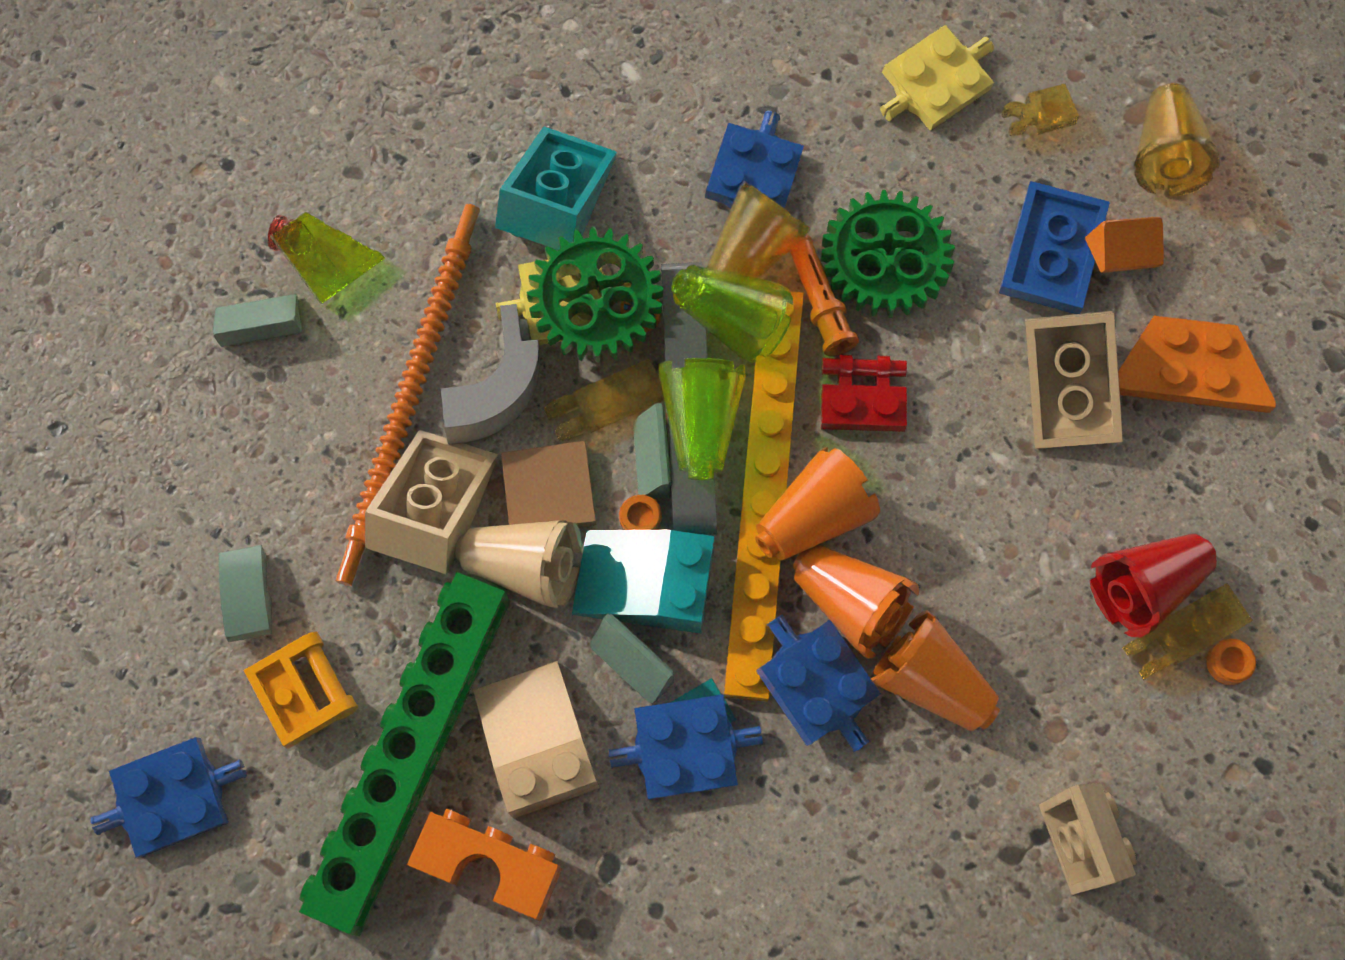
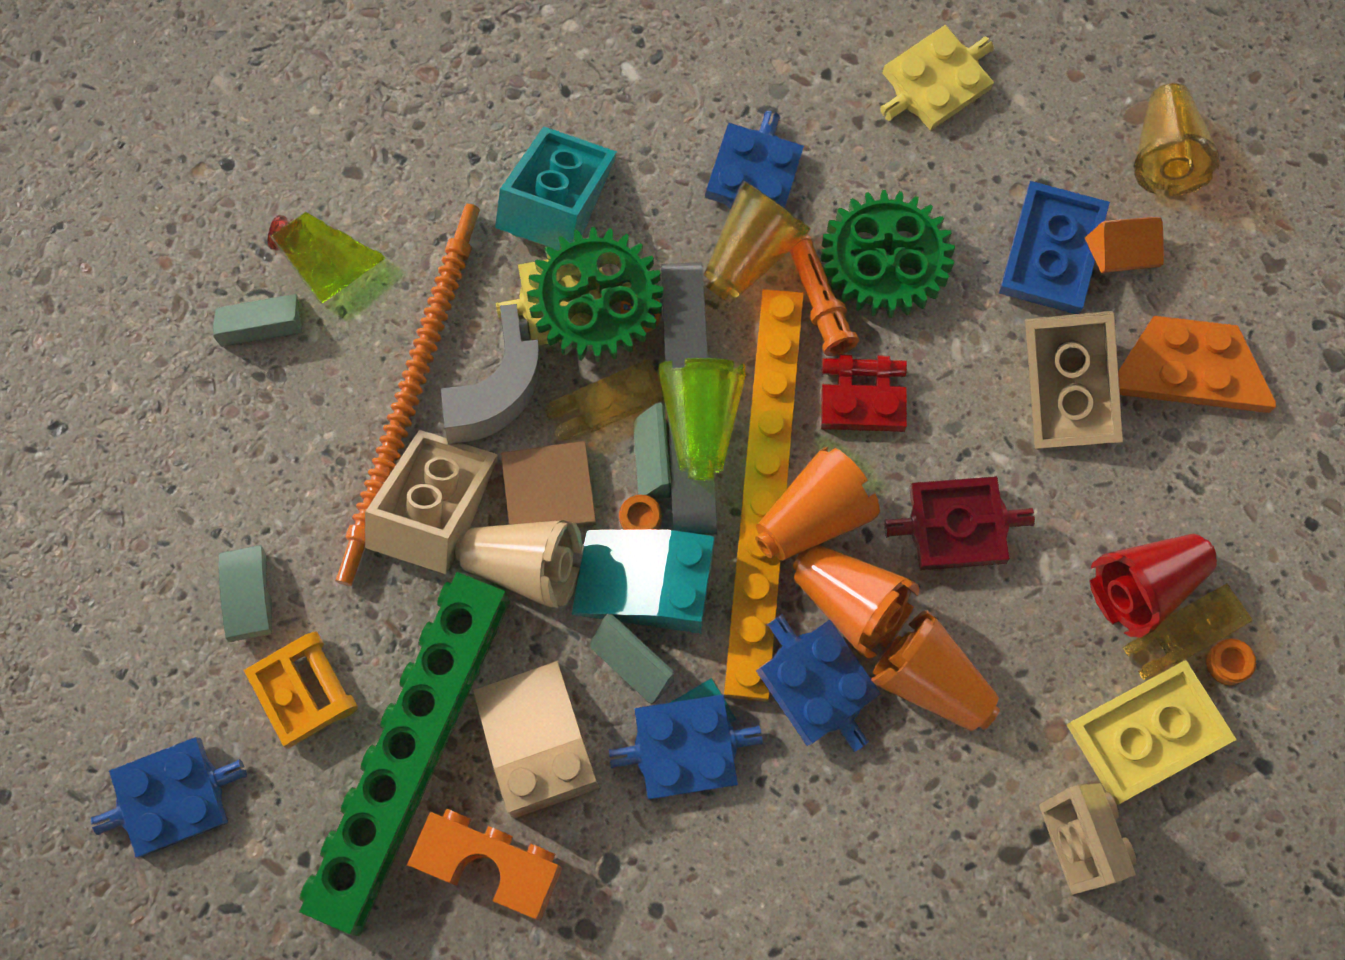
(735, 308): clear neon green cone -> none
(959, 523): none -> dark red plate
(1045, 108): clear yellow plate -> none
(1151, 732): none -> light yellow plate

